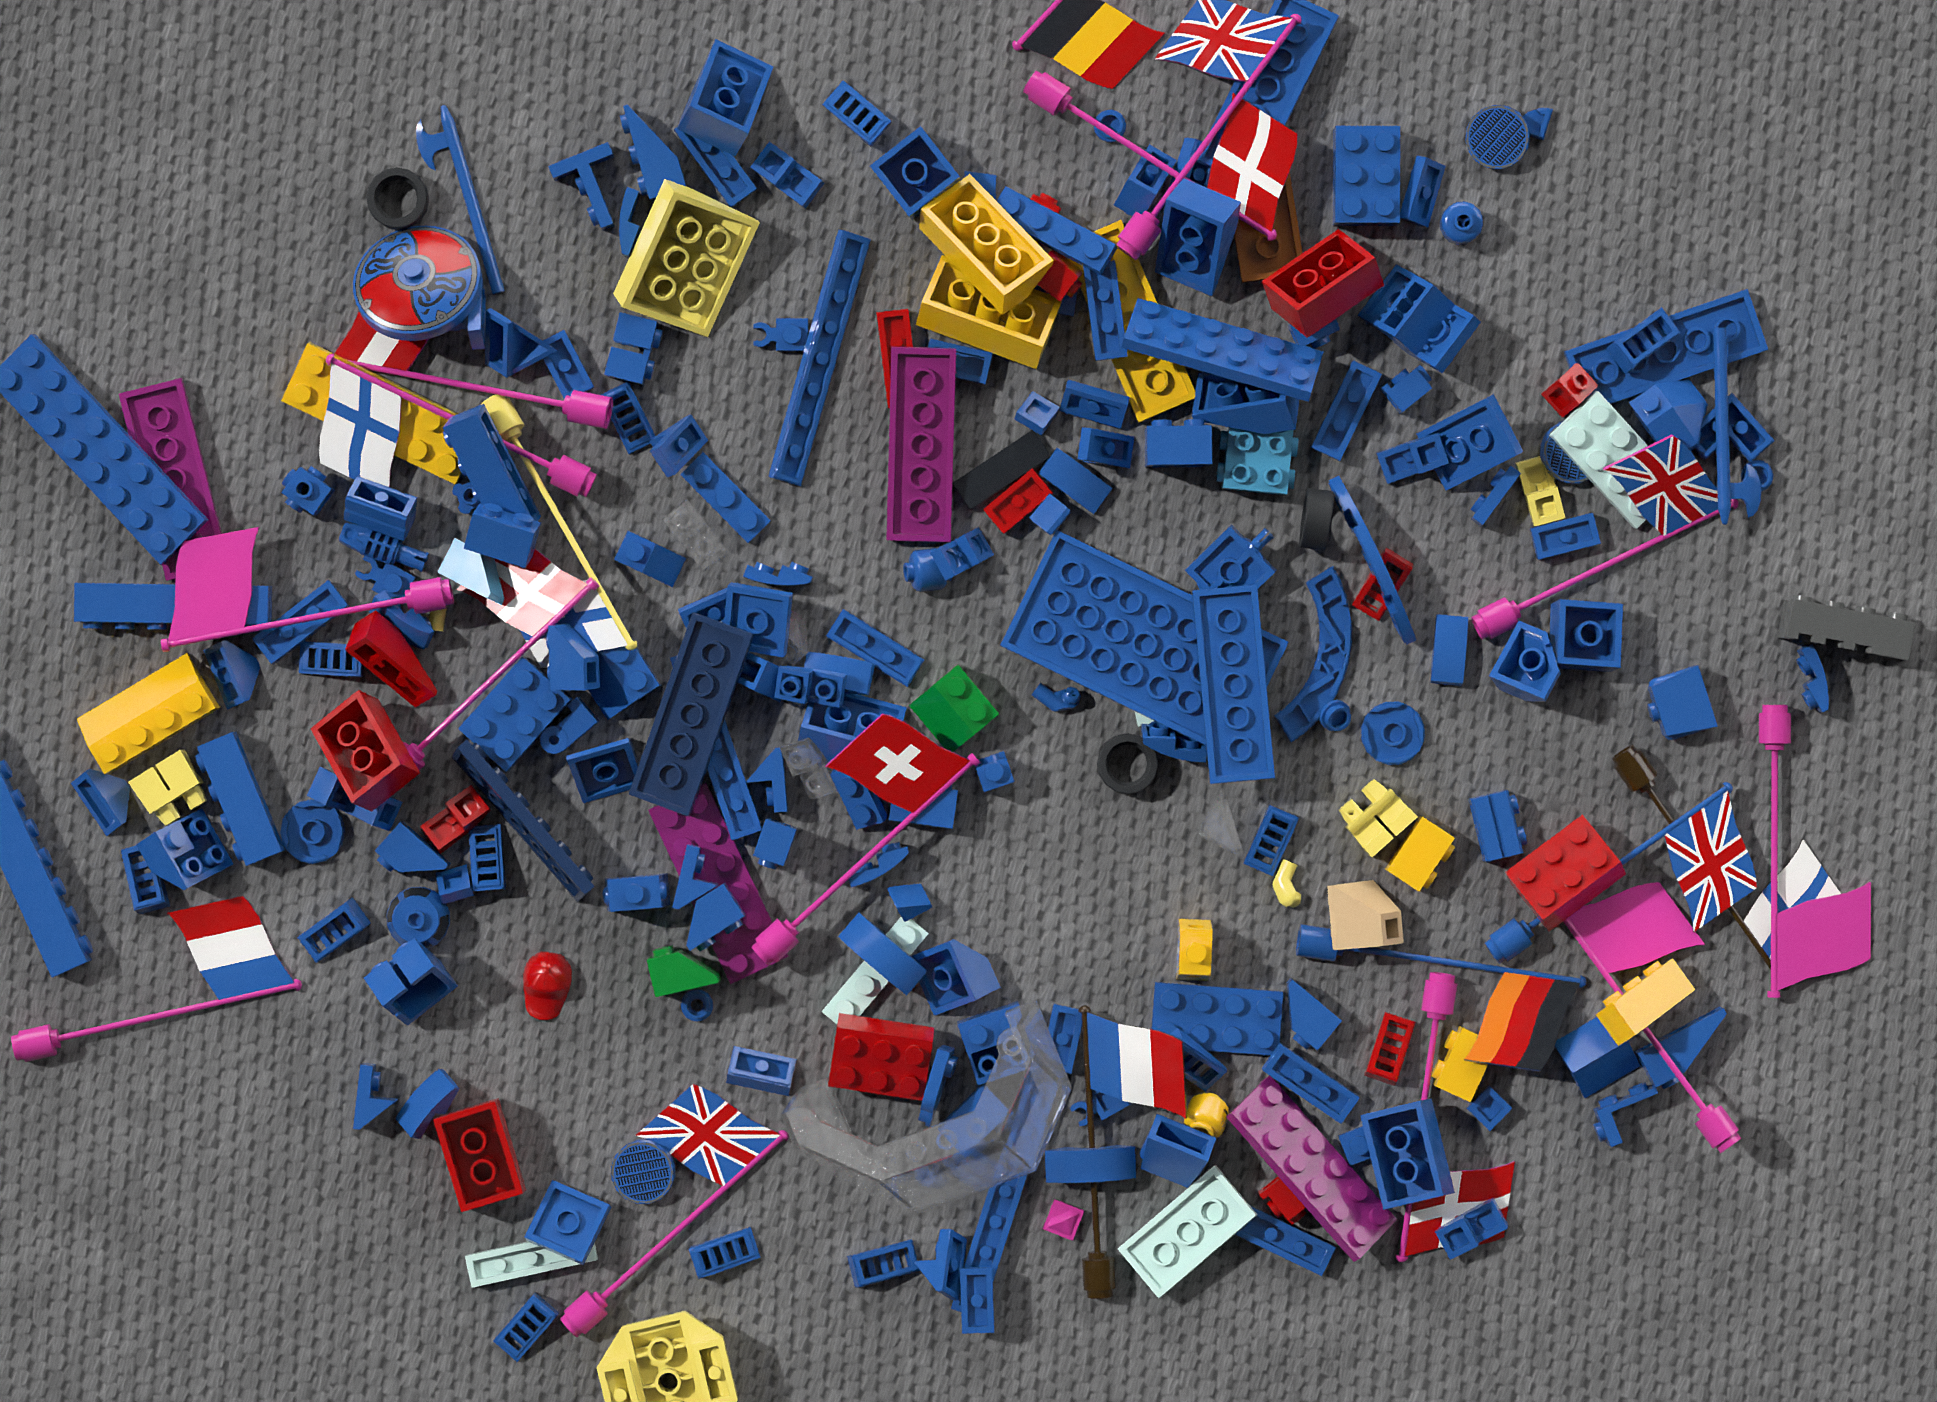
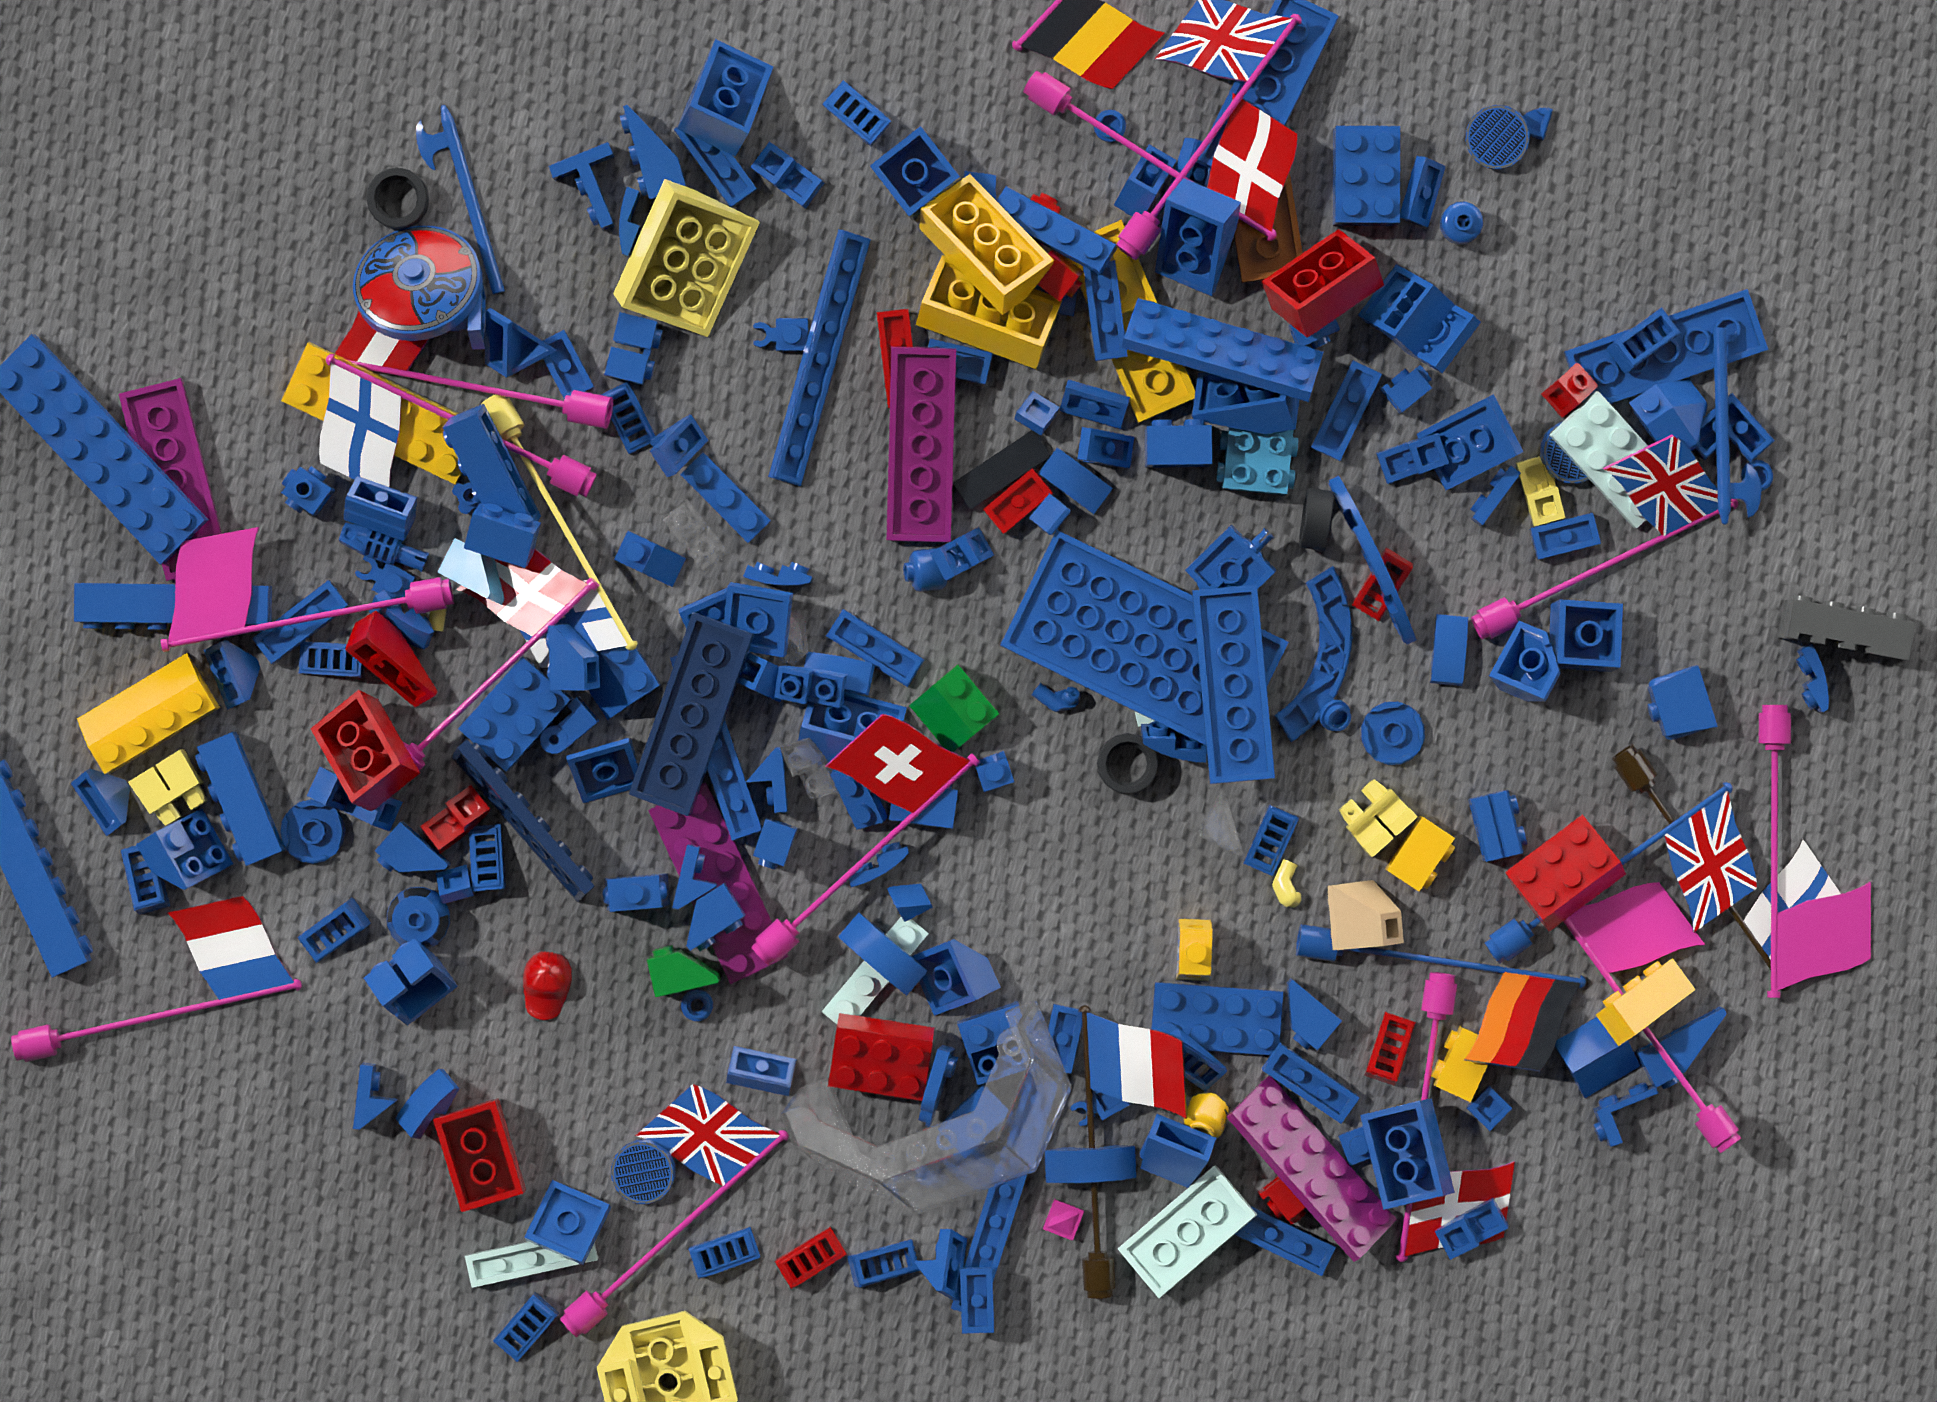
(786, 1270): none -> red slope

